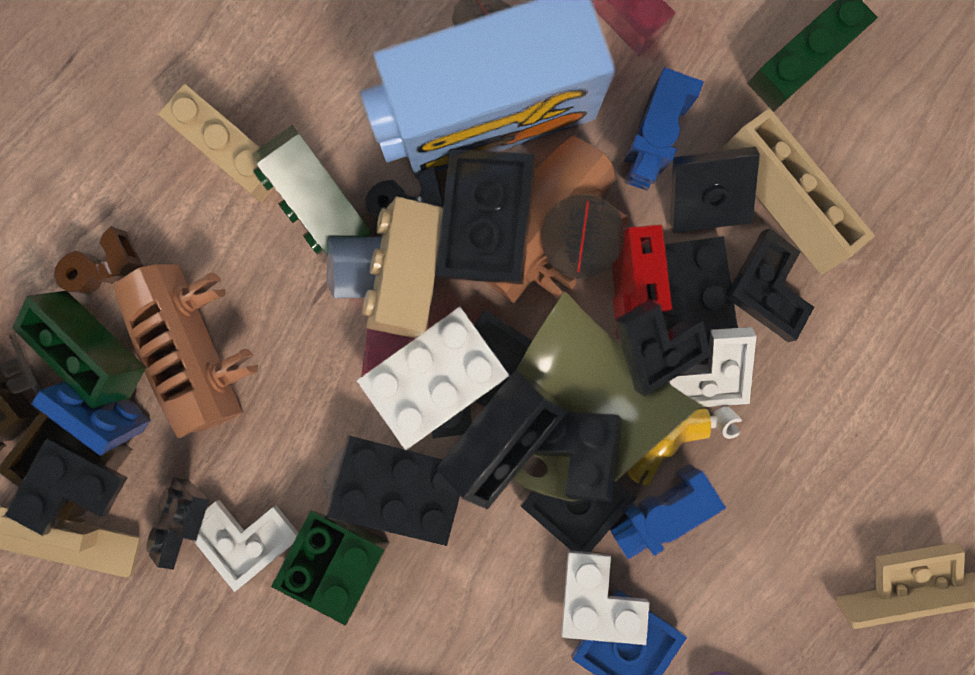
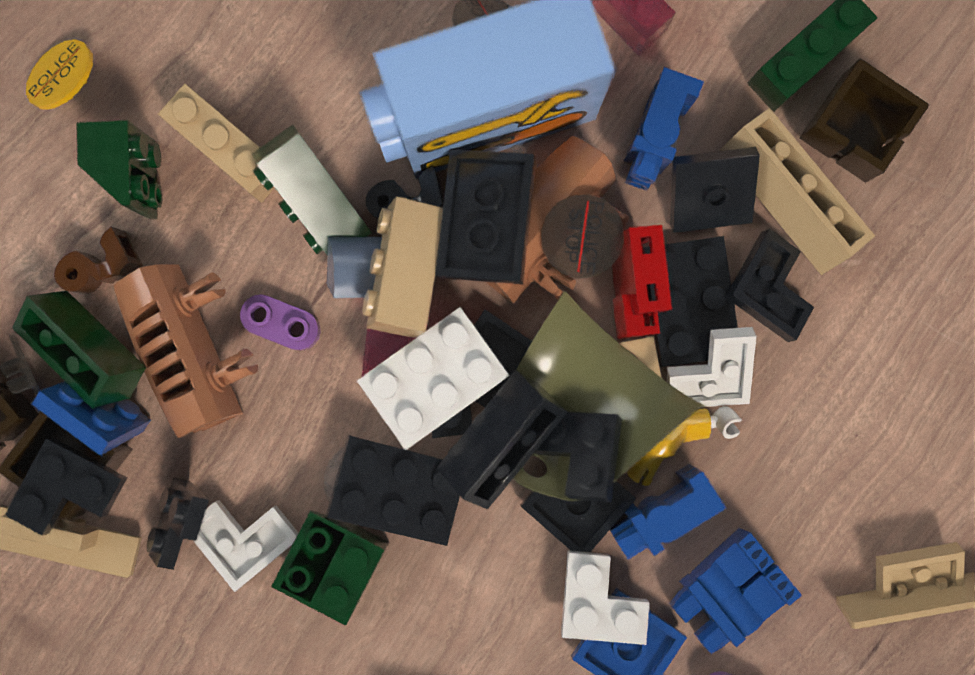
(59, 74): none -> yellow piece
(122, 163): none -> dark green slope
(279, 322): none -> medium lavender plate
(658, 353): black plate -> none
(735, 590): none -> blue hips
(863, 116): none -> dark brown piece

